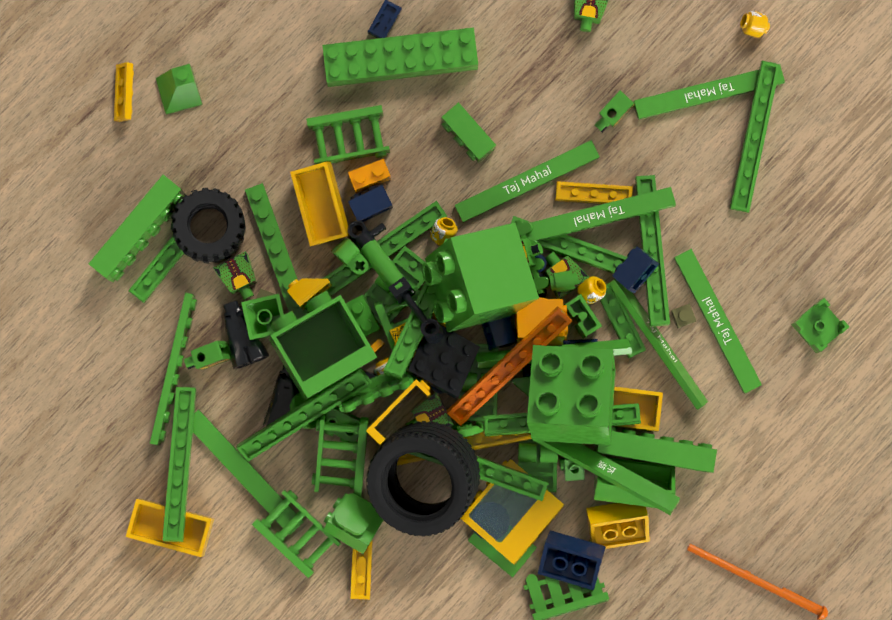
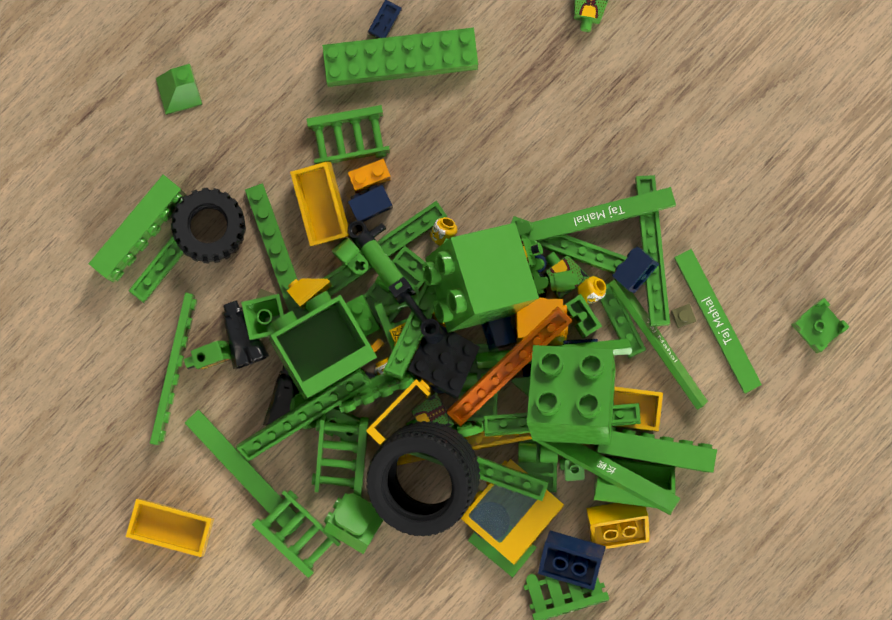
(123, 92): yellow plate -> none
(179, 465): bright green plate -> none
(237, 275): torso -> none
(361, 573): yellow plate -> none
(467, 133): bright green brick -> none
(527, 181): bright green tile -> none
(591, 192): yellow tile -> none
(620, 104): bright green torso -> none
(699, 94): bright green tile -> none
(754, 24): yellow head -> none
(755, 136): bright green tile -> none
(821, 611): orange bar -> none

